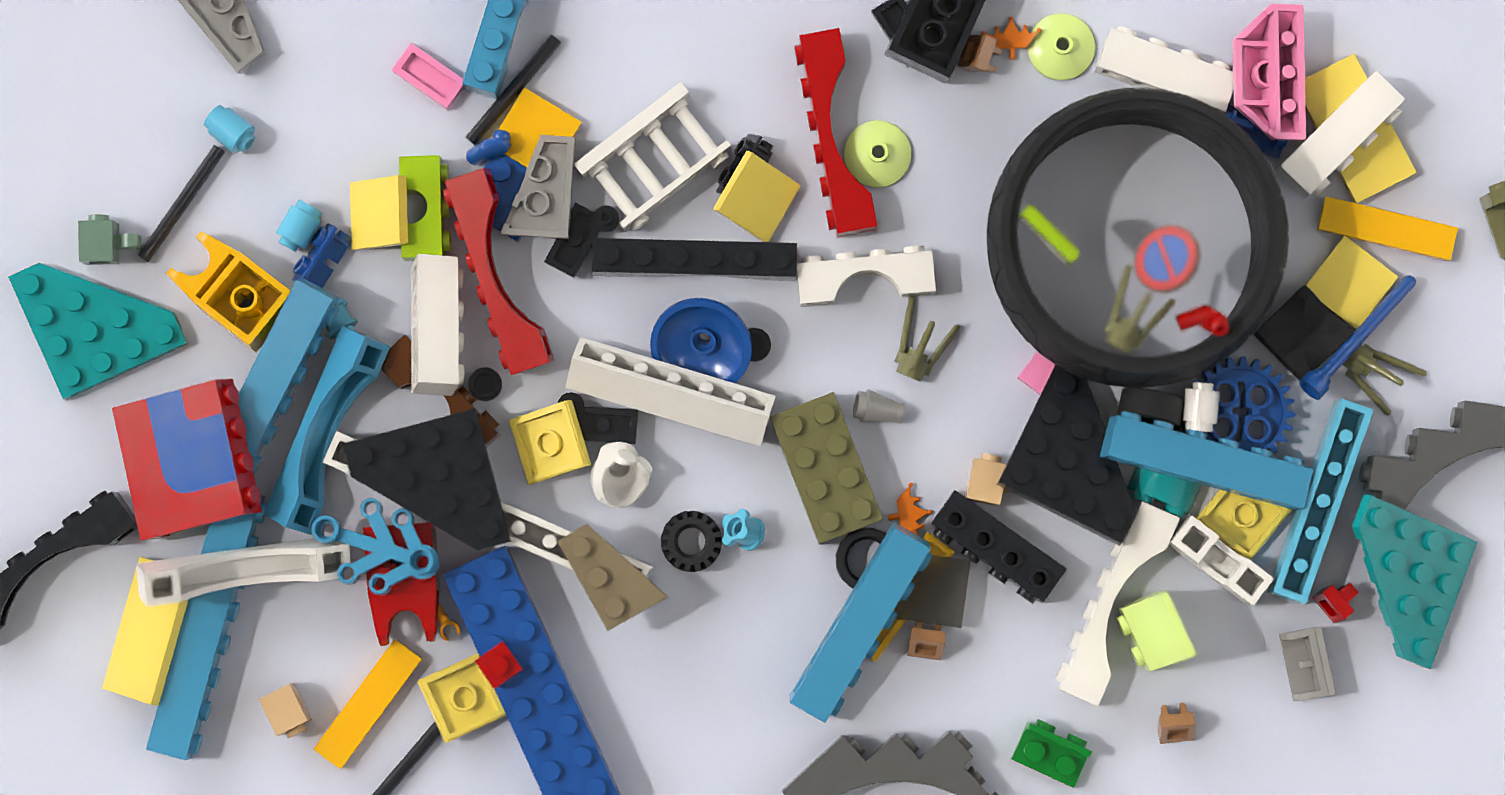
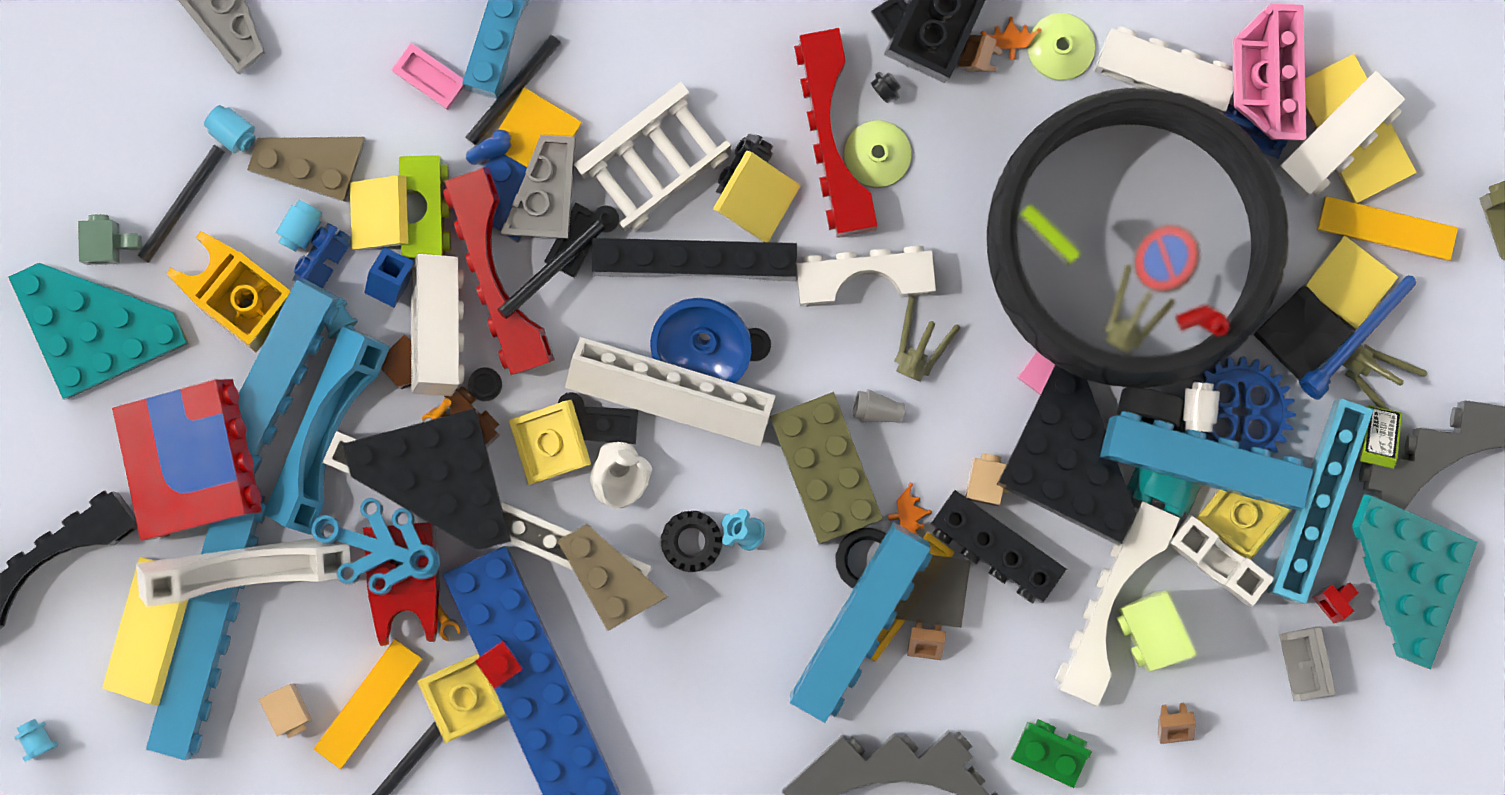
(34, 739): none -> medium azure brick
(309, 163): none -> dark tan wing
(389, 277): none -> blue brick
(437, 412): none -> light orange hand
(551, 269): none -> black bar
(886, 86): none -> black plate
(1382, 438): none -> tile

